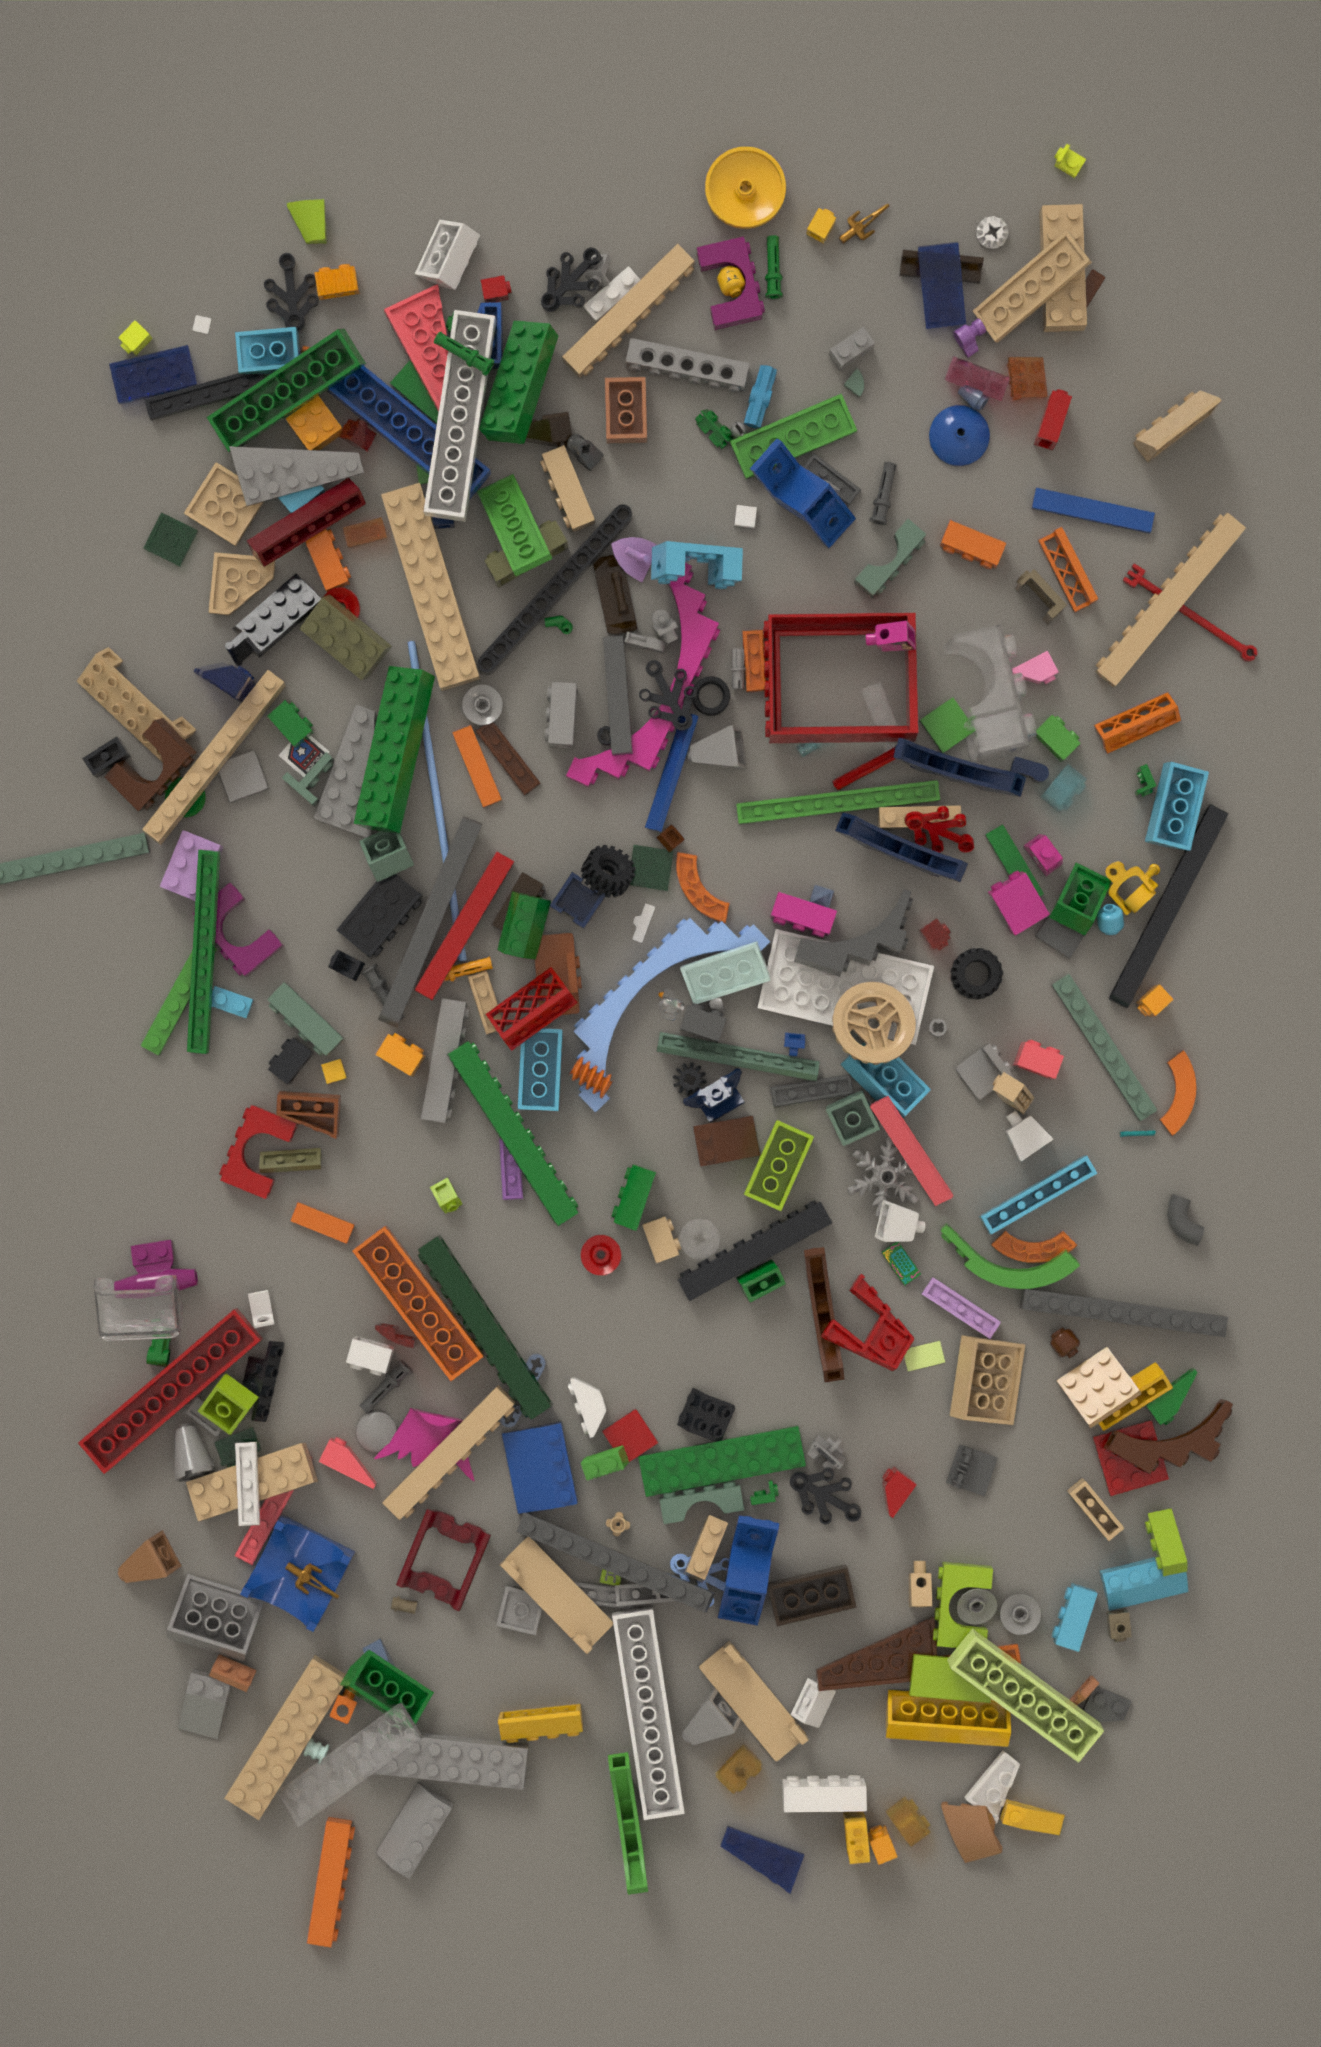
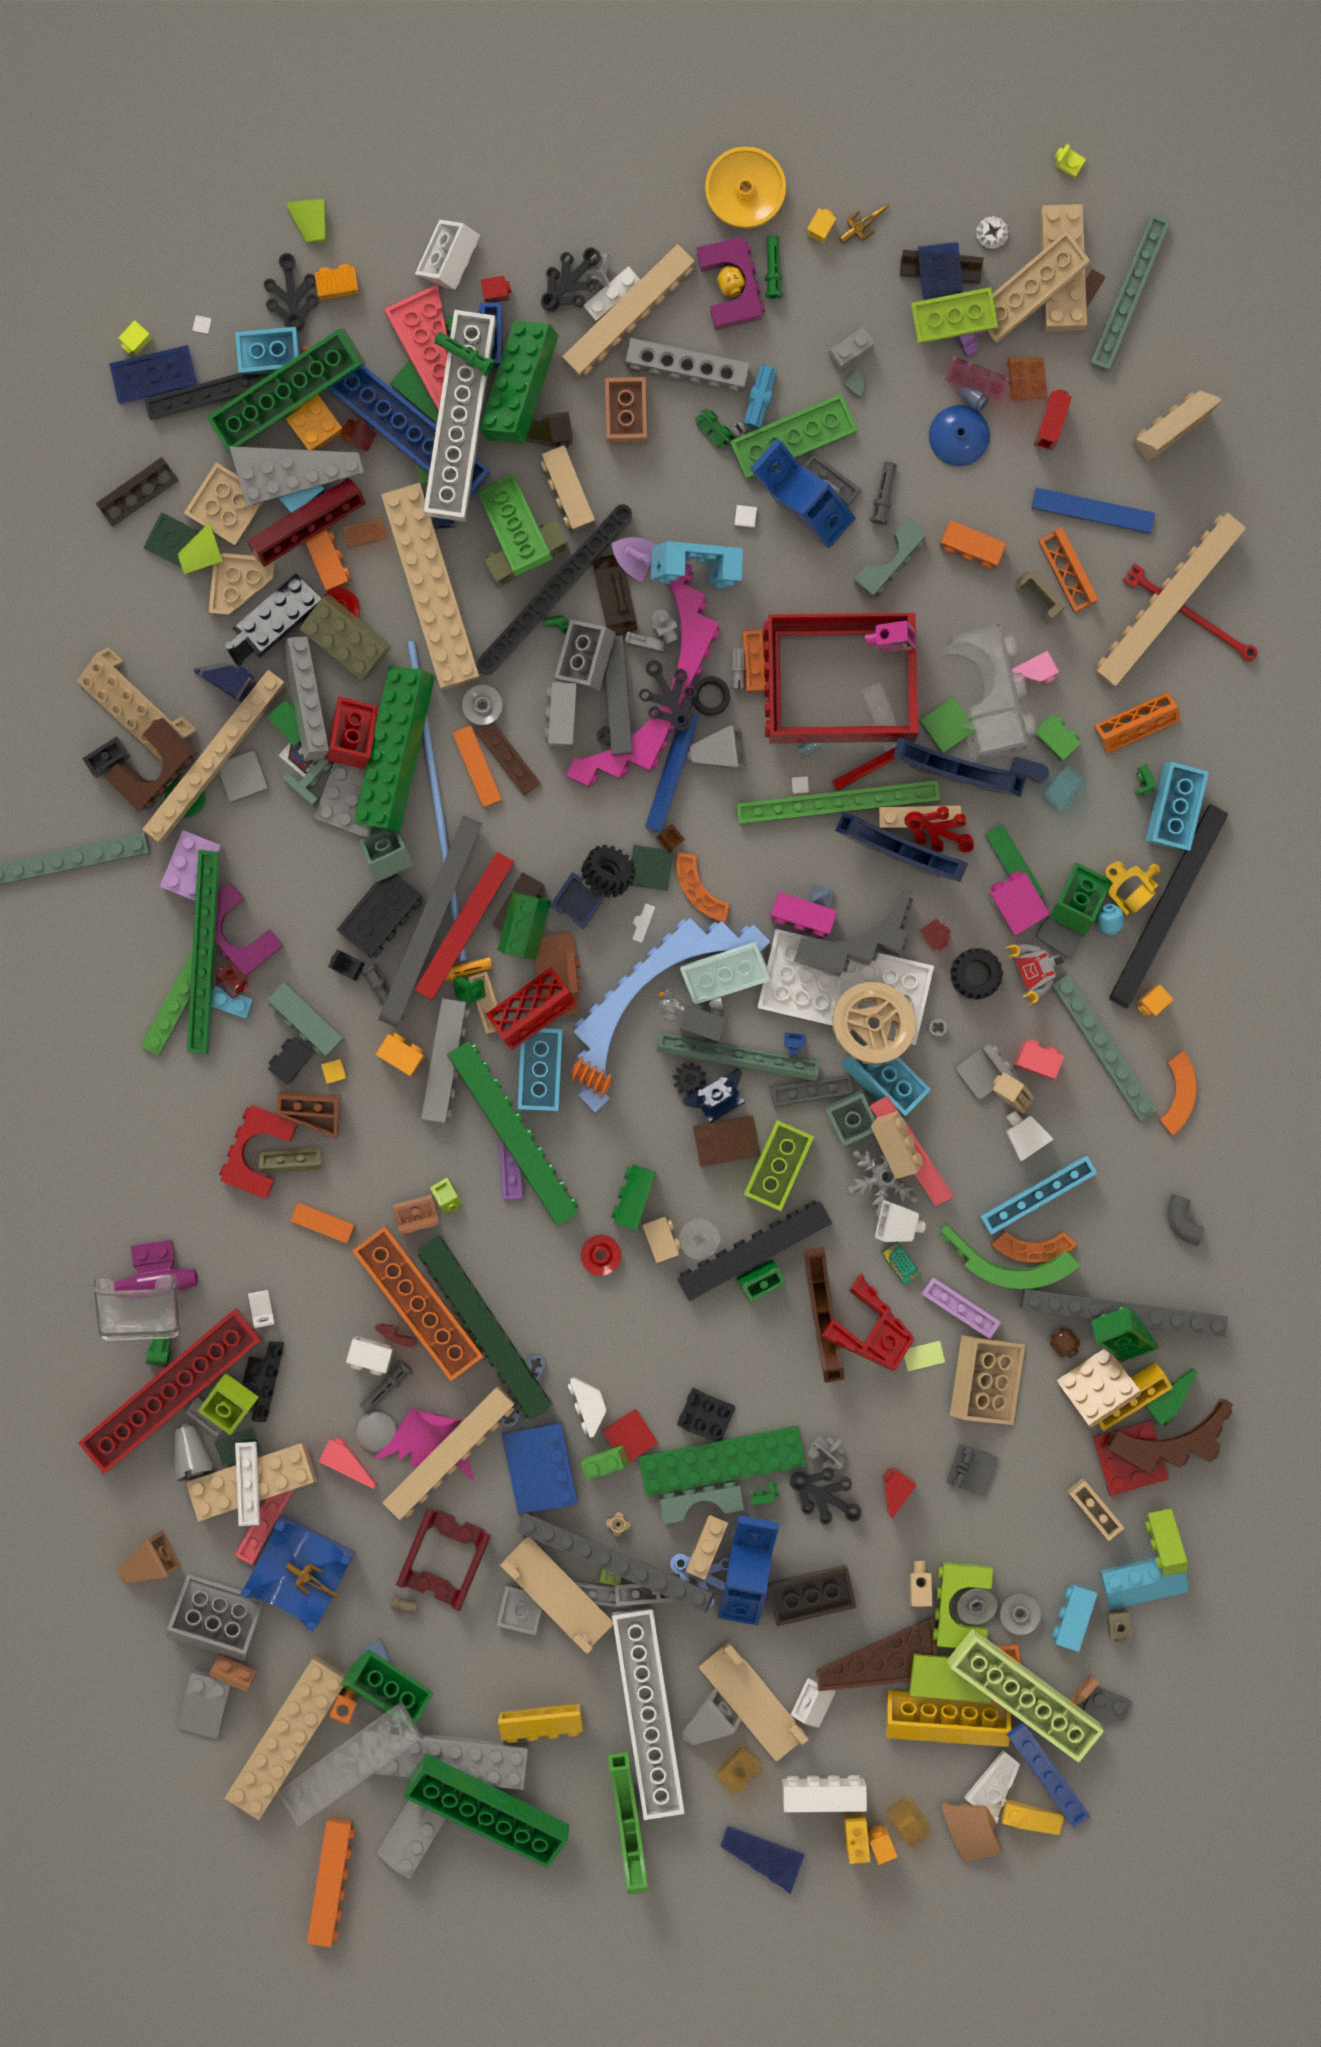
(132, 485): none -> dark brown fence
(200, 551): none -> lime slope
(231, 980): none -> clear red brick
(305, 698): none -> light grey brick
(316, 1750): light aqua bush -> none
(351, 733): none -> red slope
(416, 1214): none -> nougat bracket
(469, 991): none -> green bracket
(486, 1811): none -> green brick
(585, 451): dark grey piece -> none
(585, 654): none -> light grey brick
(800, 785): none -> white sticker
(897, 1144): none -> tan brick
(954, 315): none -> lime tile
(1034, 969): none -> torso
(1044, 854): dark pink torso -> none
(1048, 1774): none -> blue tile
(1123, 1334): none -> green slope
(1130, 292): none -> sand green plate
(1137, 1133): teal piece -> none

